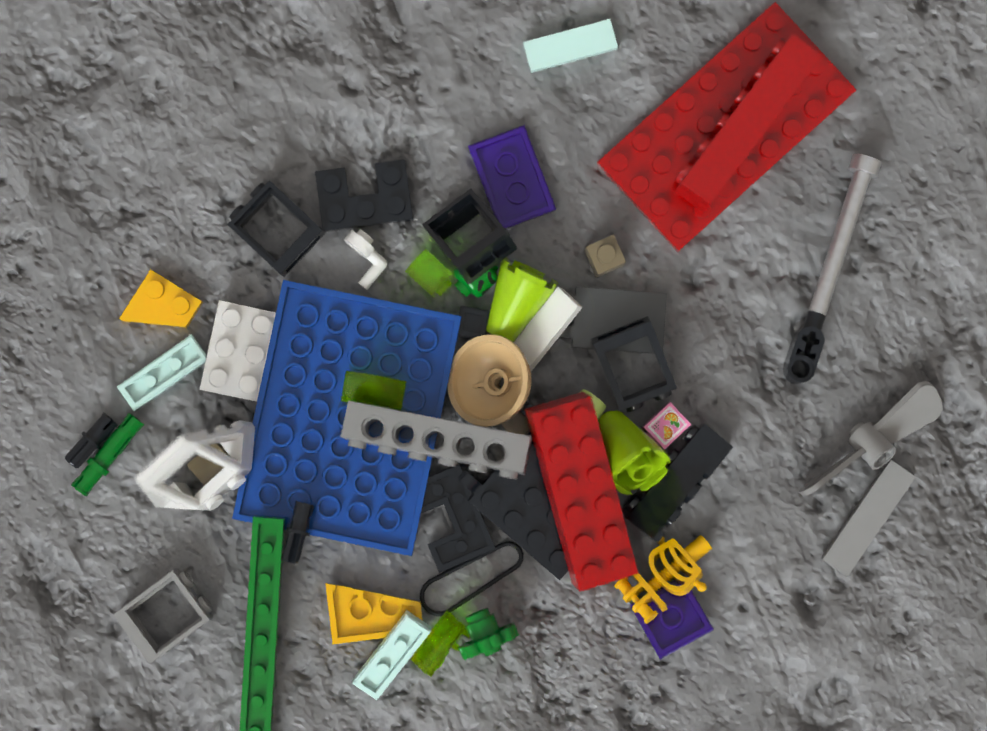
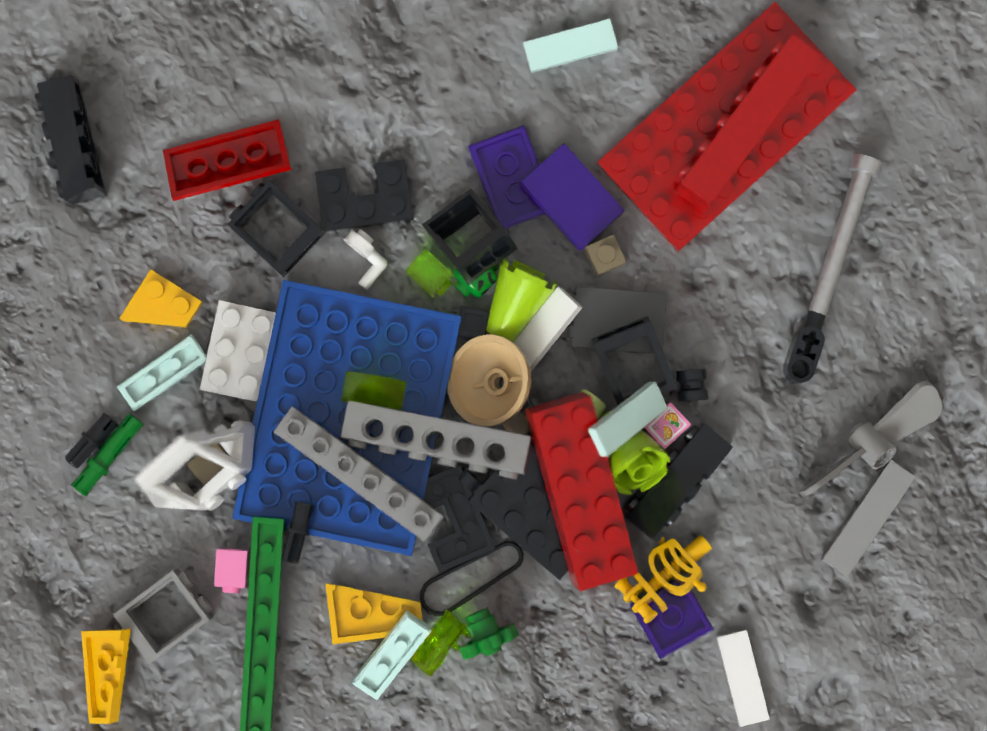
(70, 139): none -> black wedge
(104, 670): none -> yellow wing
(226, 160): none -> red slope
(232, 569): none -> bright pink brick
(359, 473): none -> light grey brick
(571, 197): none -> dark purple tile
(627, 418): none -> light aqua tile
(692, 385): none -> black wheel
(742, 677): none -> white tile

